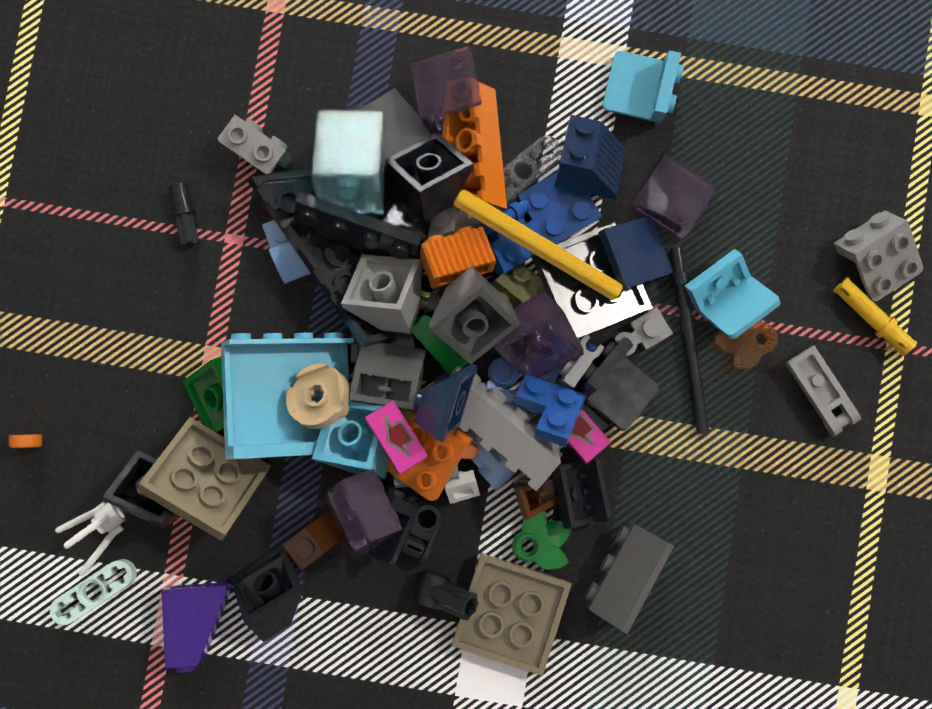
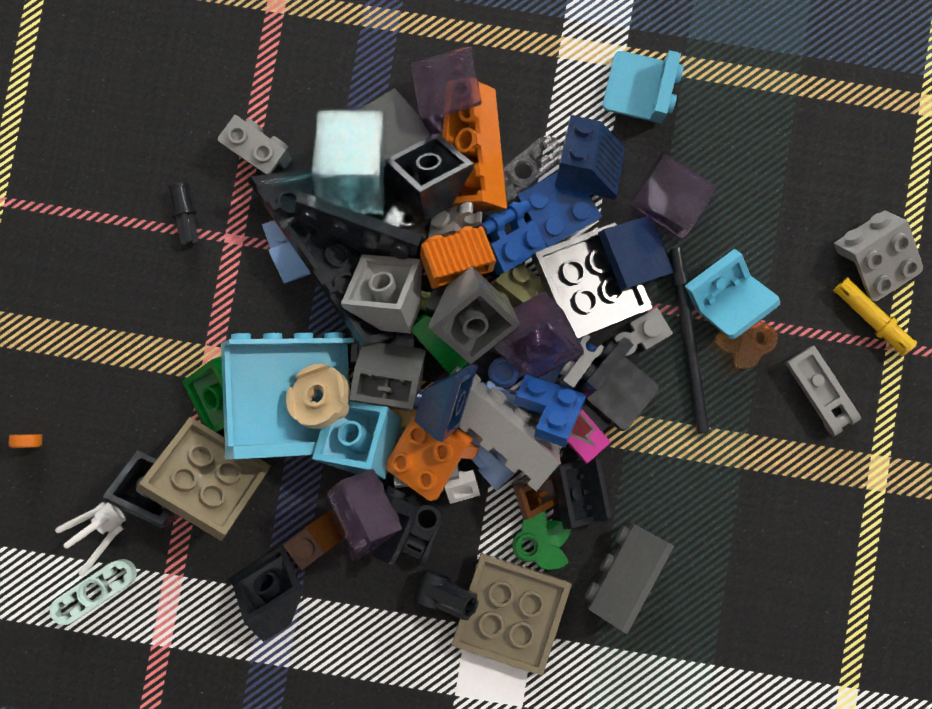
(190, 622): dark purple slope -> none
(396, 437): dark pink tile -> none
(537, 244): yellow axle -> none

